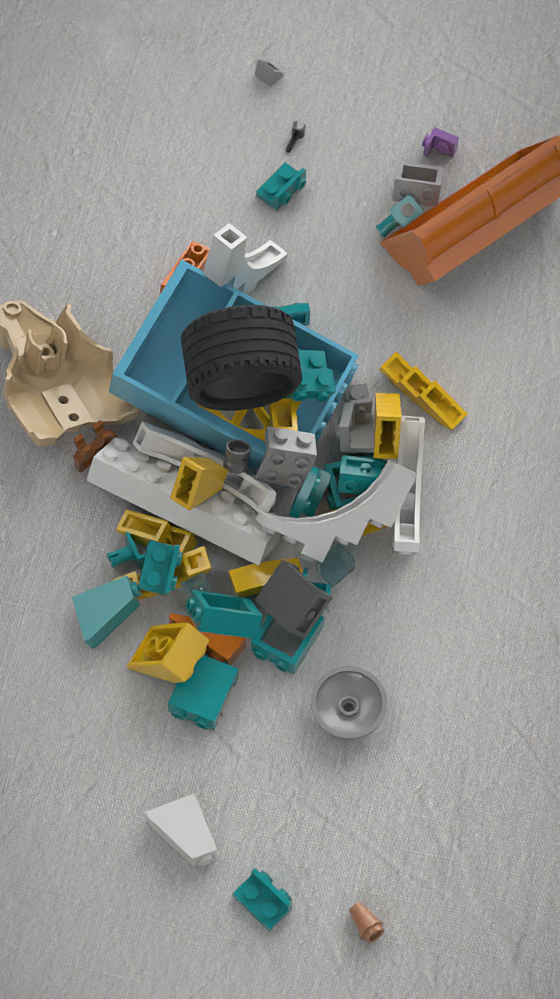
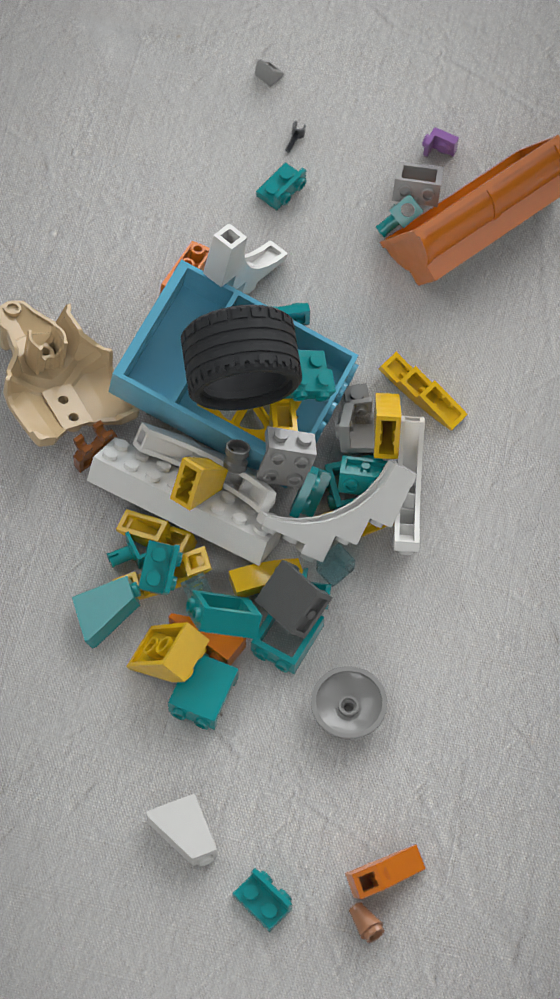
(385, 872): none -> orange slope

